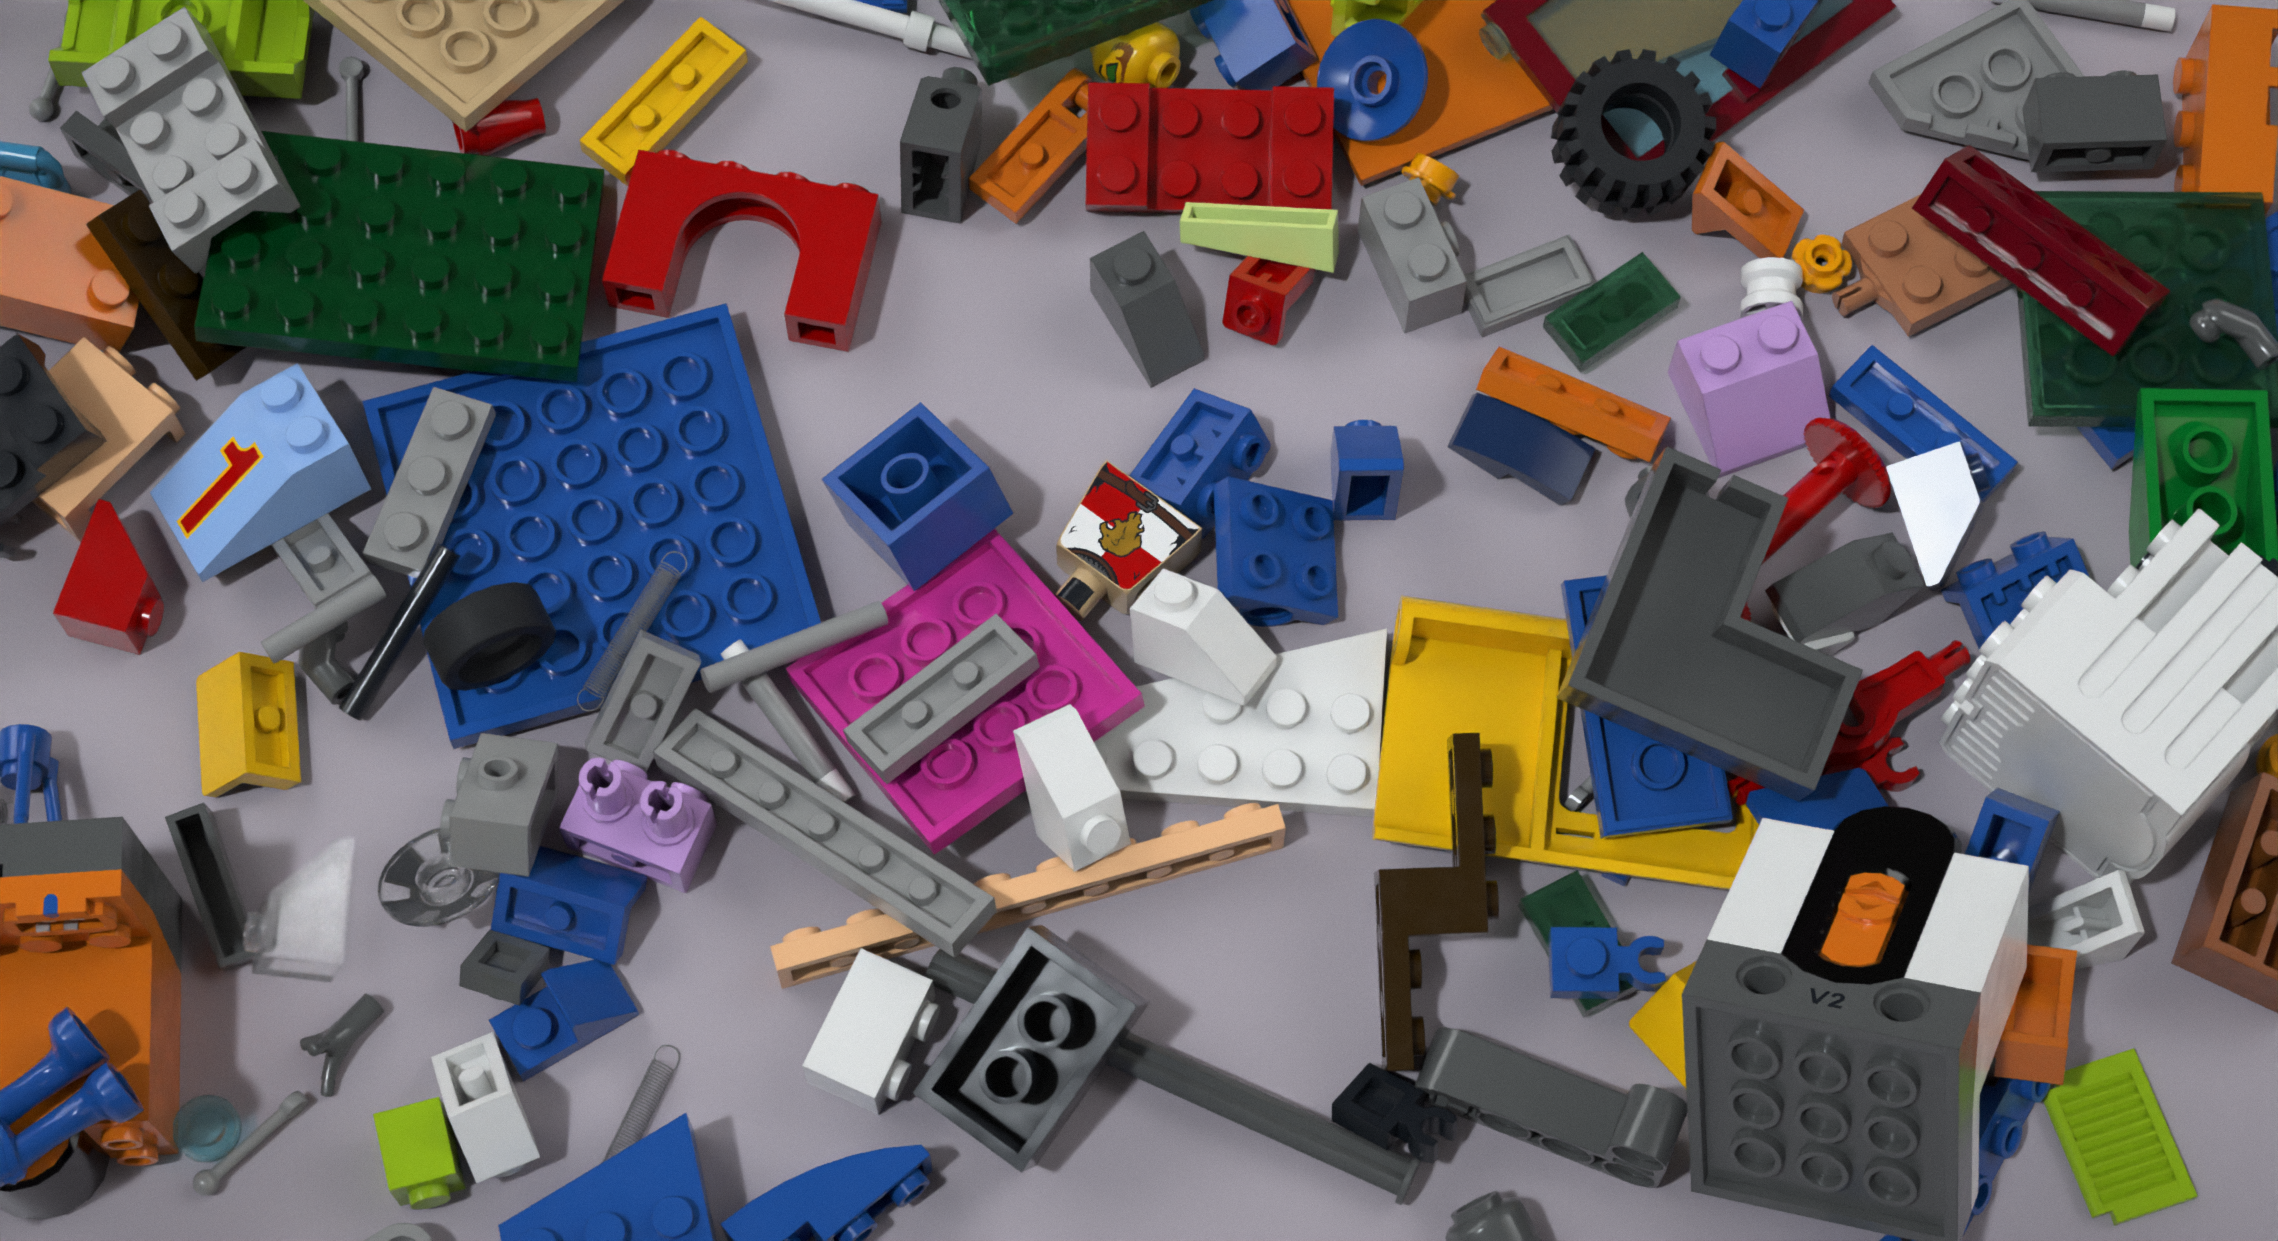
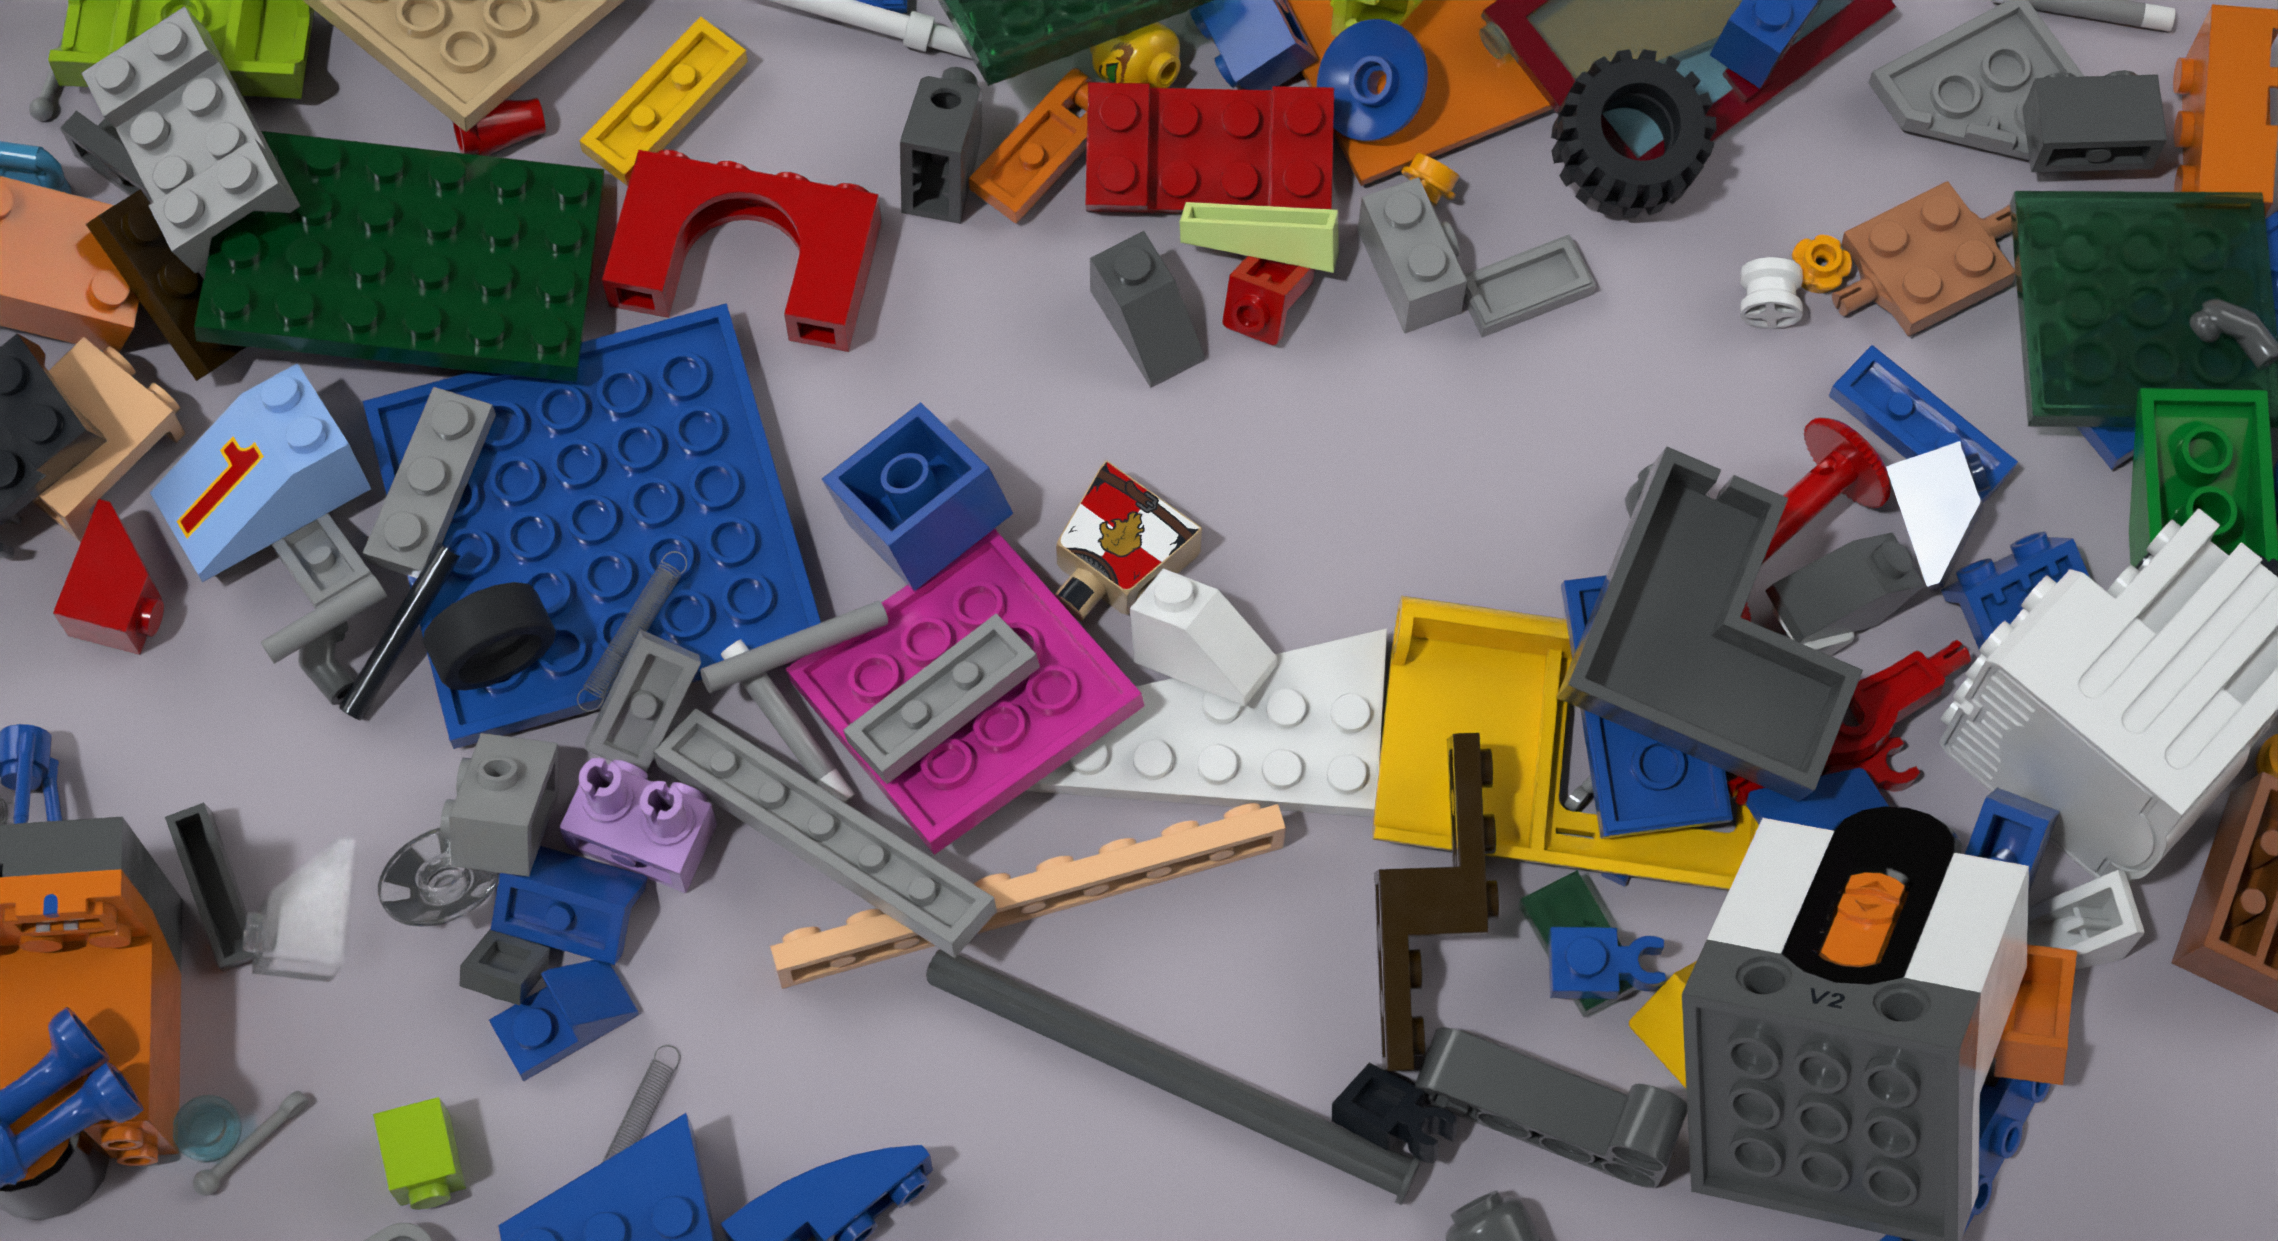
(248, 724): yellow panel -> none
(339, 1038): dark grey bar -> none
(351, 72): light grey hinge -> none
(485, 1108): white slope -> none
(871, 1032): white brick -> none
(1031, 1047): black brick -> none
(1070, 789): white slope -> none
(1197, 450): blue bracket -> none
(1275, 553): blue plate -> none
(1366, 471): blue slope -> none
(1523, 445): dark blue slope -> none
(1574, 404): orange plate -> none
(1611, 312): clear green plate -> none
(1744, 203): orange slope -> none
(1750, 387): lavender slope -> none
(2039, 249): dark red fence -> none
(2117, 1139): lime window -> none

